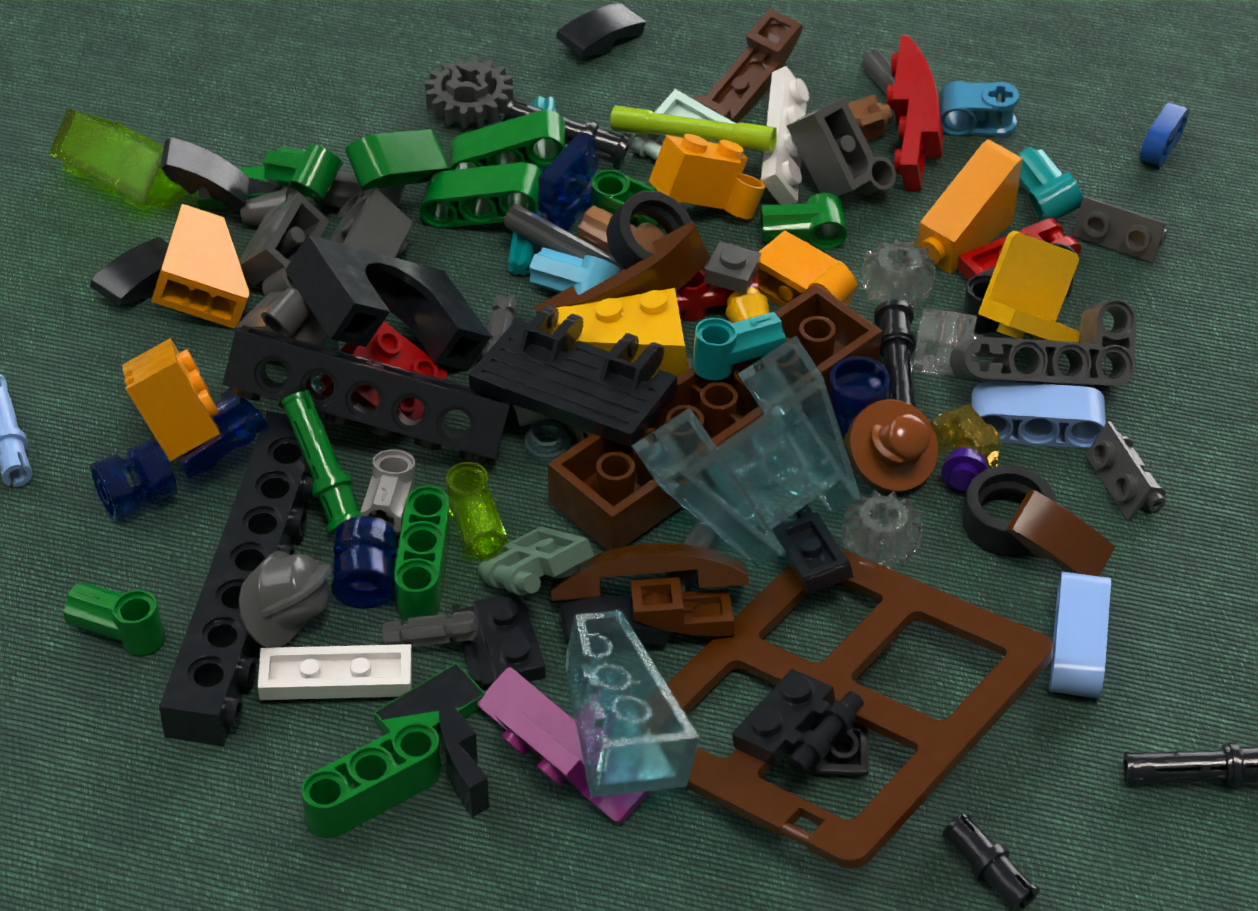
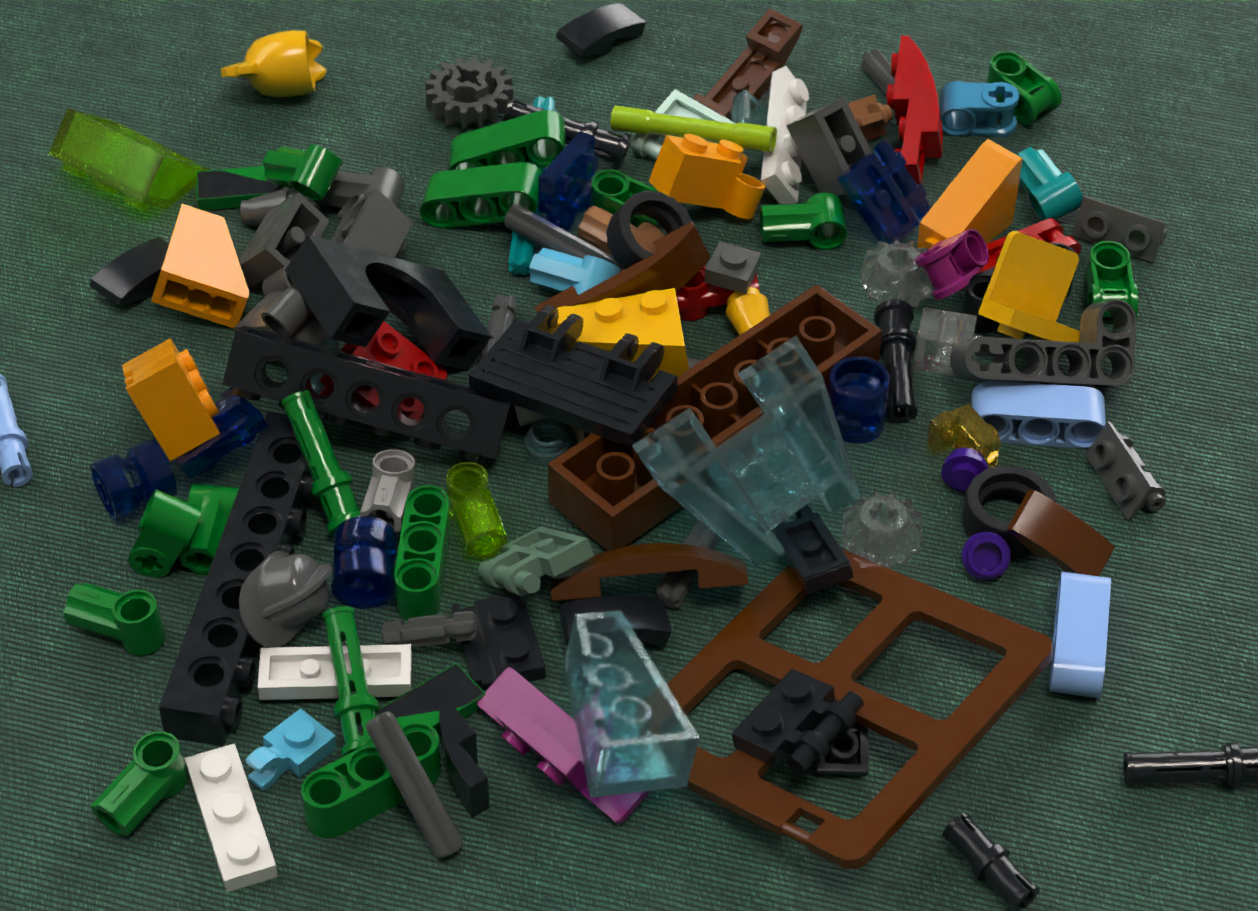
(142, 783): none -> green piece
(163, 533): none -> green piece
(198, 168): slope -> none
(216, 508): none -> green piece
(231, 818): none -> white plate
(280, 64): none -> yellow piece
(292, 746): none -> medium azure plate
(349, 708): none -> green pin
(396, 158): green beam -> none
(414, 784): none -> dark grey axle
(666, 607): reddish brown slope -> none
(723, 343): teal piece -> none
(748, 109): none -> clear light blue plate
(794, 266): light orange hinge -> none
(878, 198): none -> clear blue plate
(892, 446): dark orange plate -> none
(954, 262): none -> magenta piece
(985, 555): none -> dark purple plate
(1015, 70): none -> green piece
(1110, 276): none -> green piece
(1164, 134): blue beam -> none

